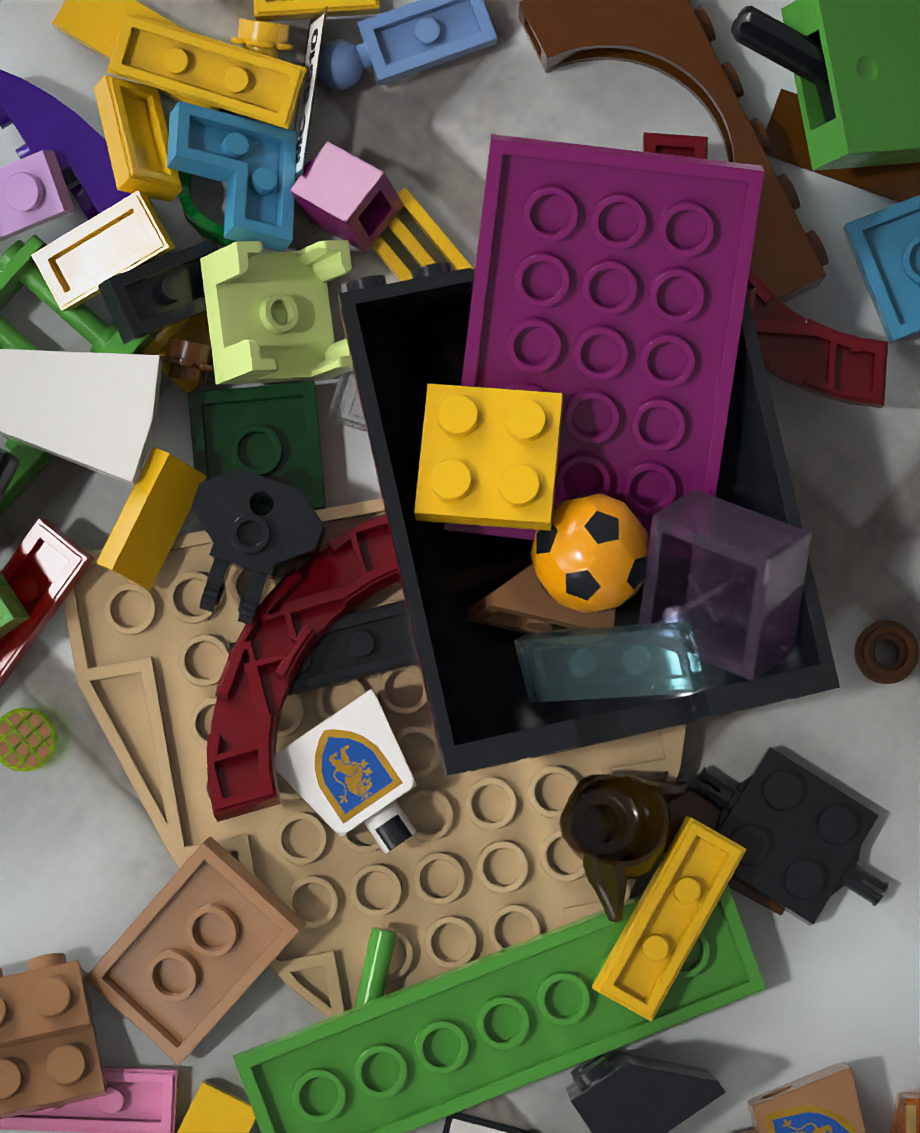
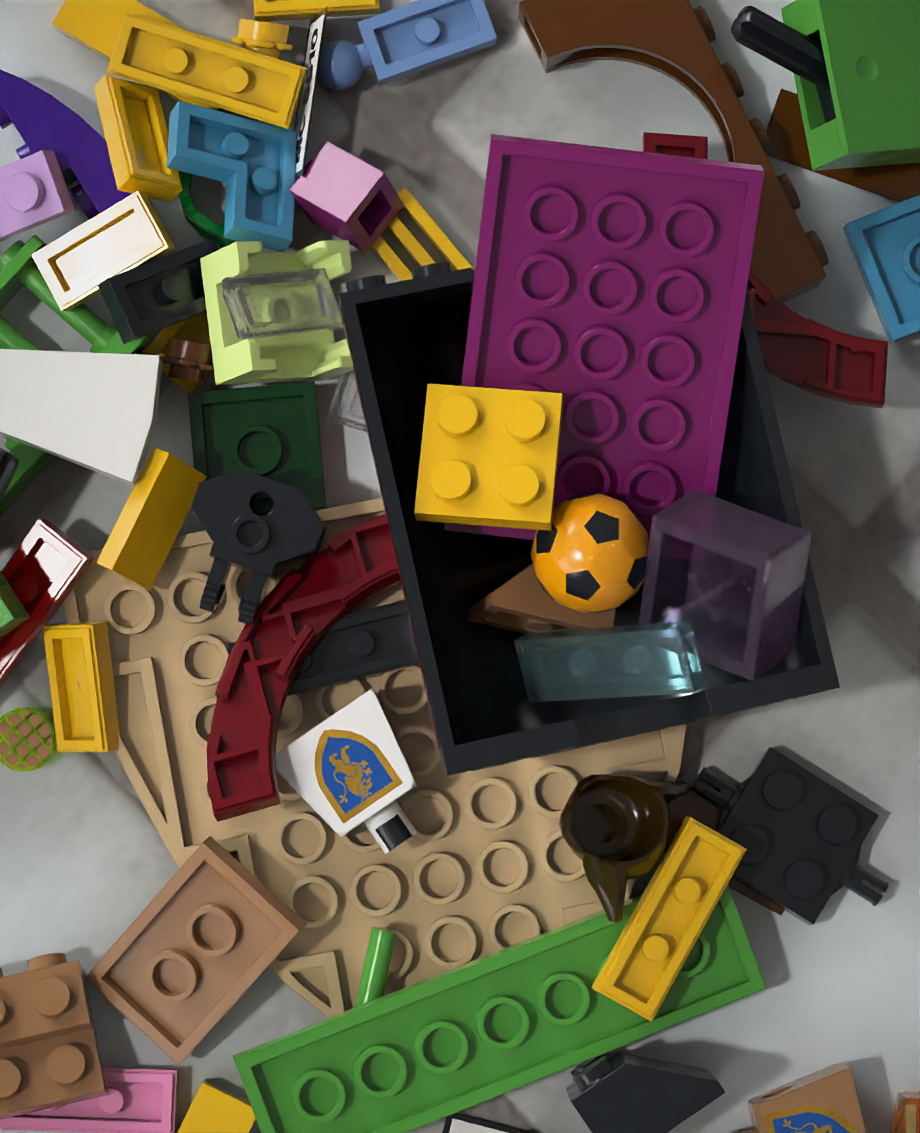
(85, 716): none -> yellow tile
(281, 303): none -> clear tile
(905, 645): reddish brown plate -> none

